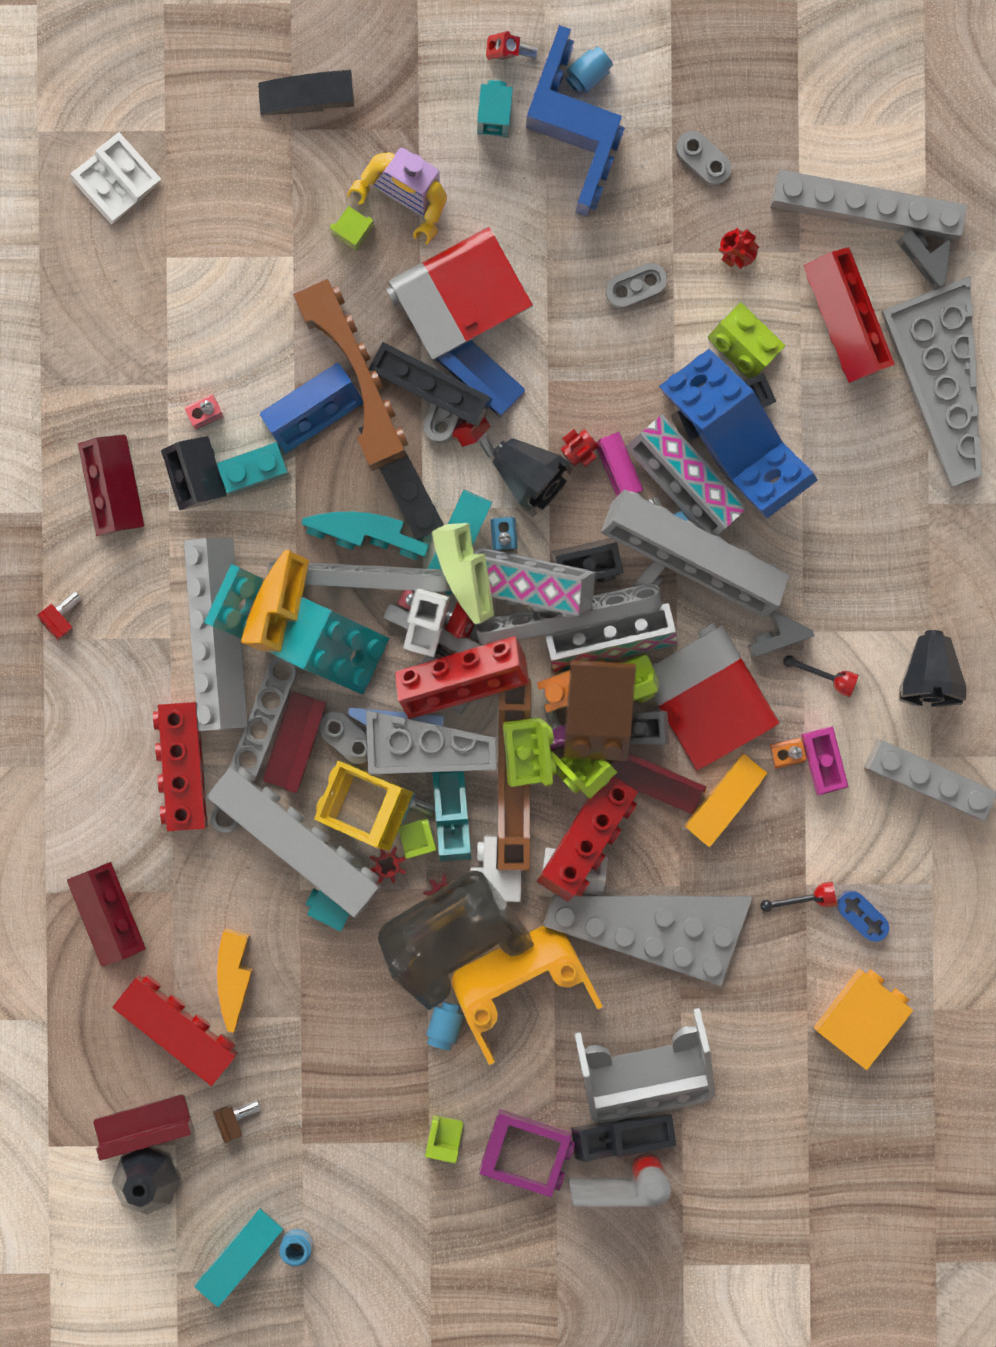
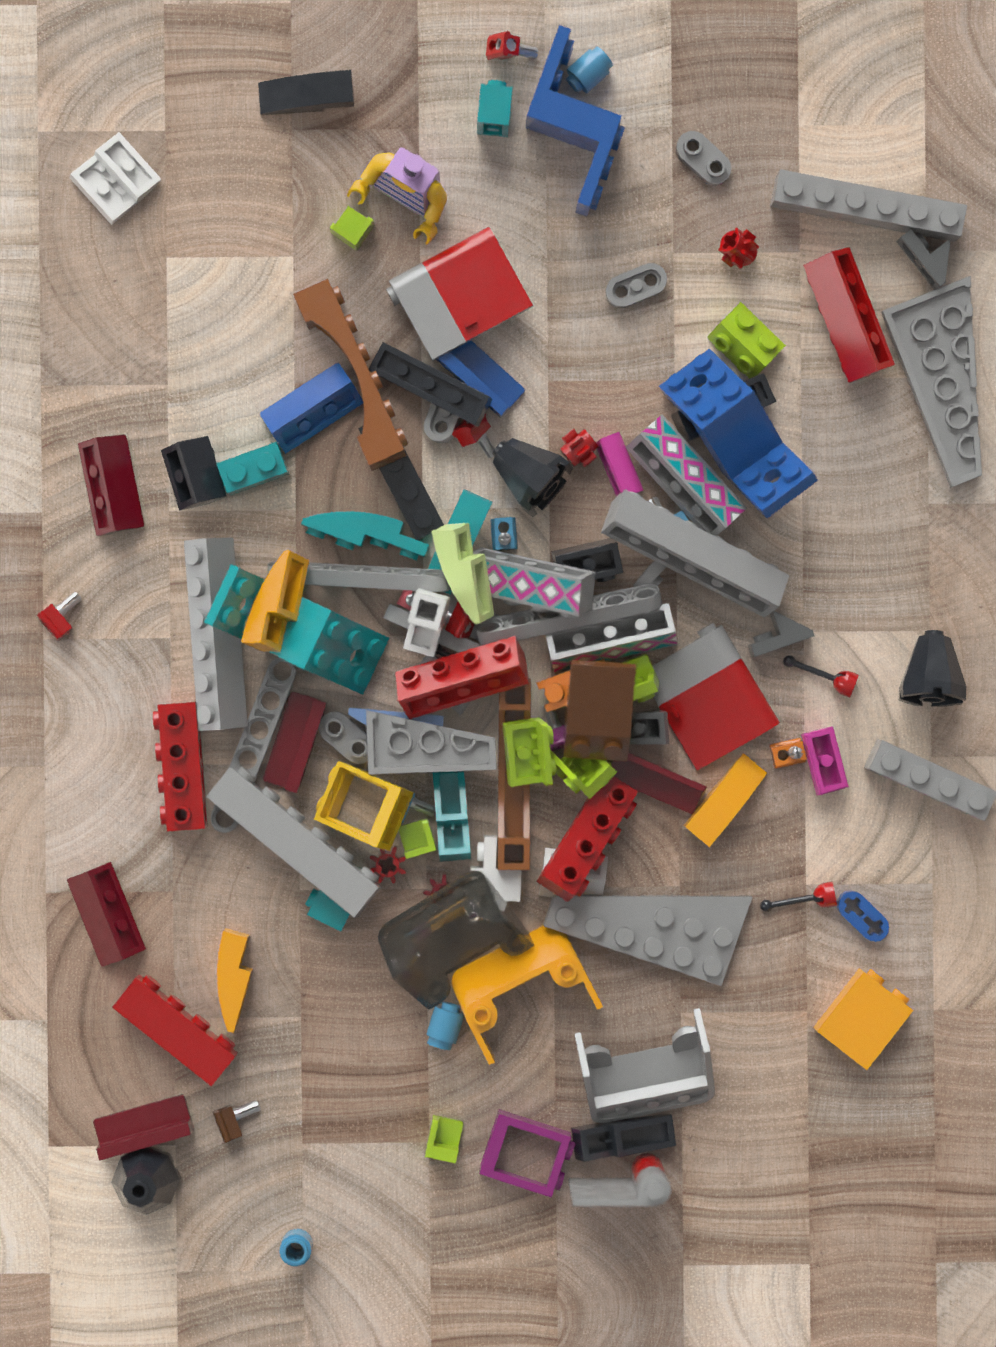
(210, 410): coral piece -> none
(238, 1257): teal slope -> none

